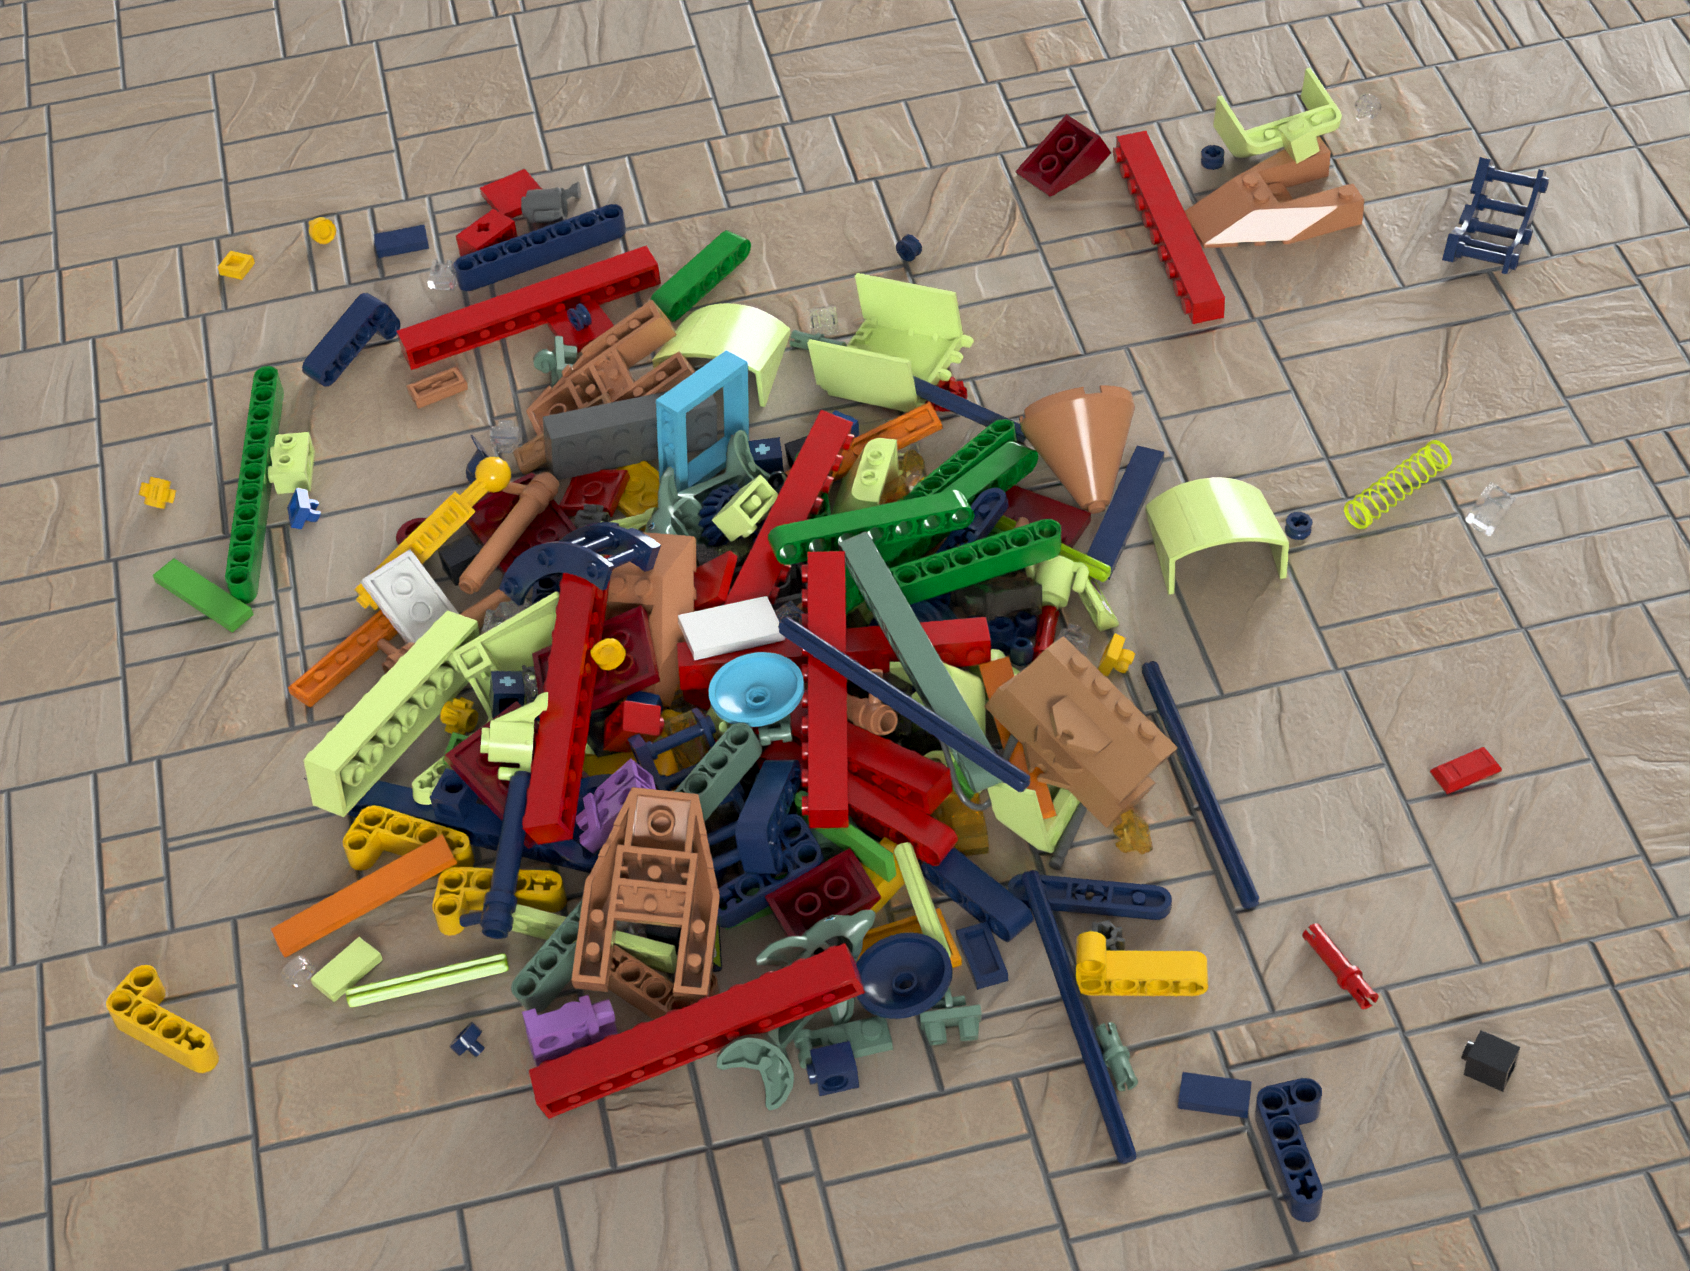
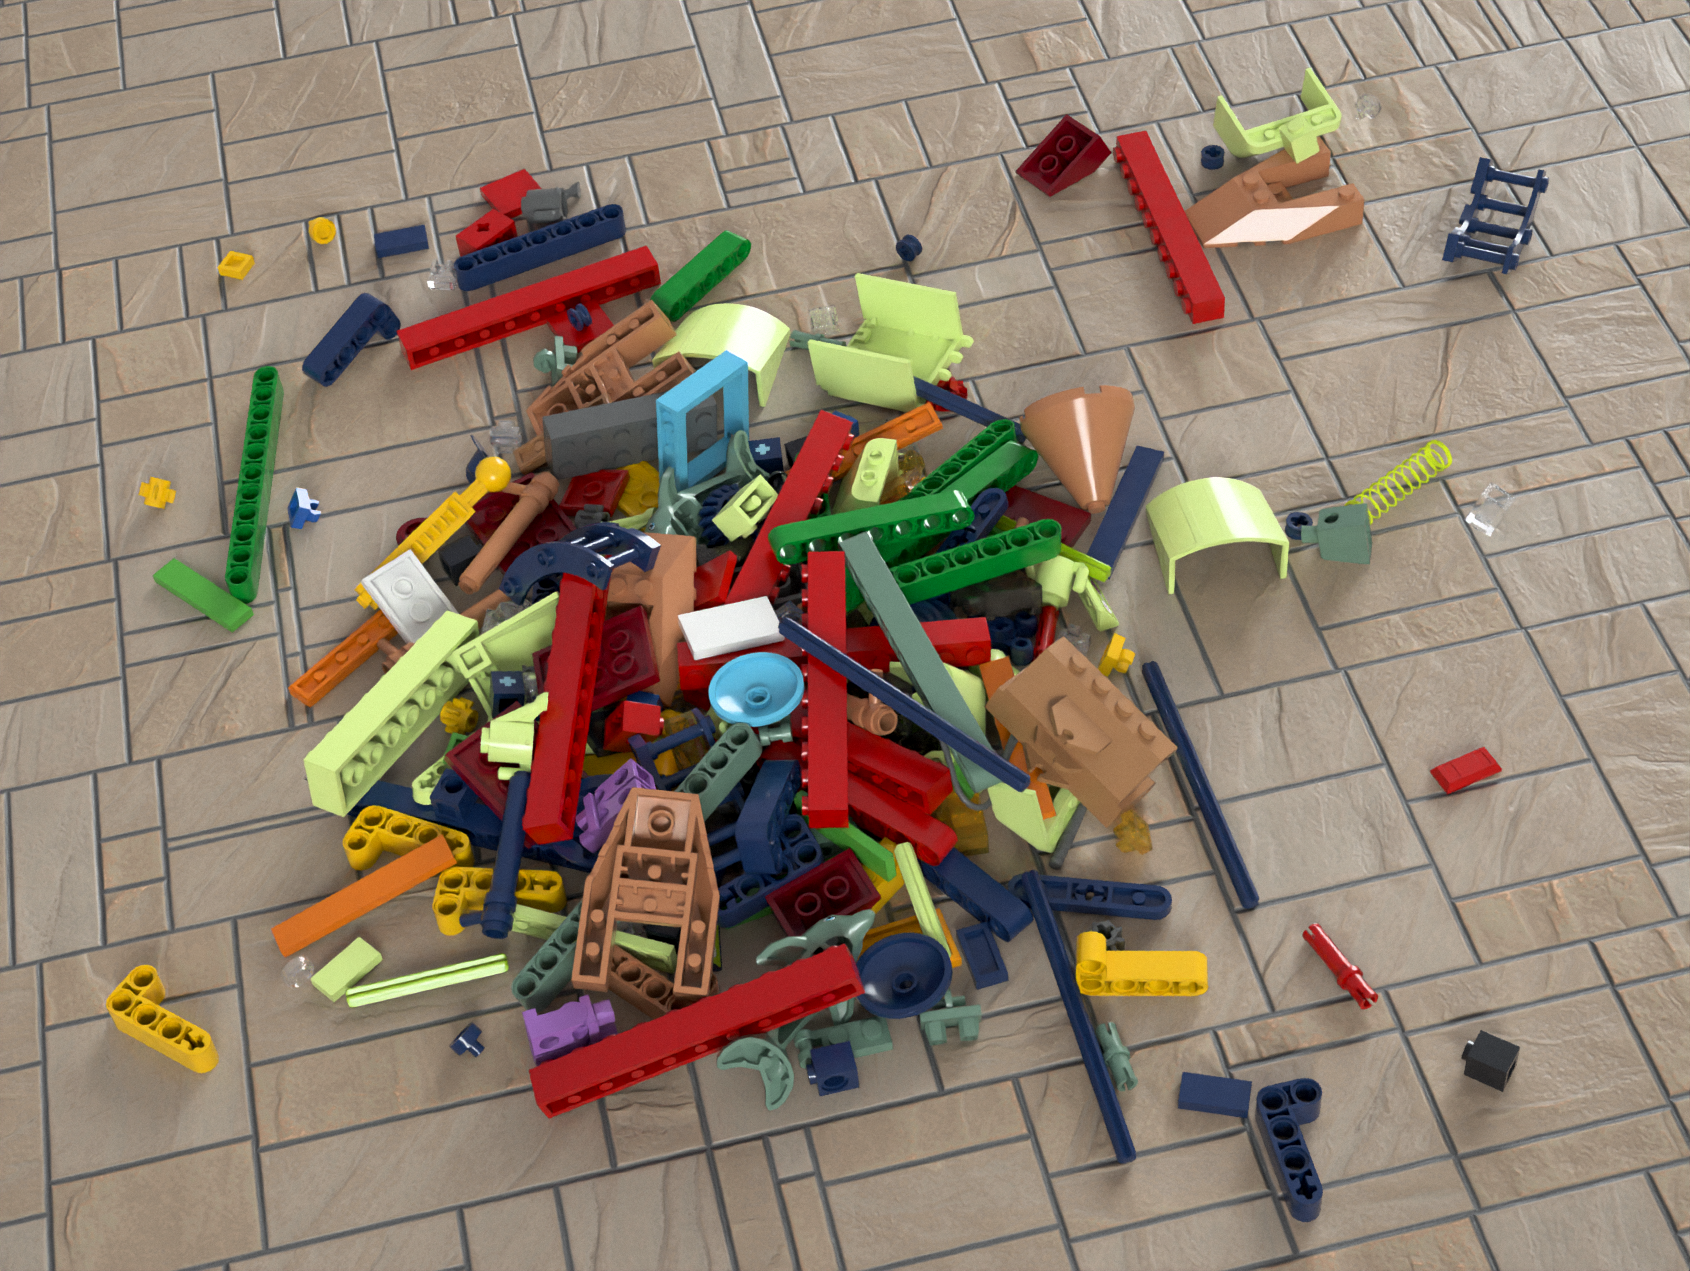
(291, 462): yellowish green brick -> none
(437, 387): nougat tile -> none
(608, 653): yellow tile -> none
(1342, 534): none -> sand green torso

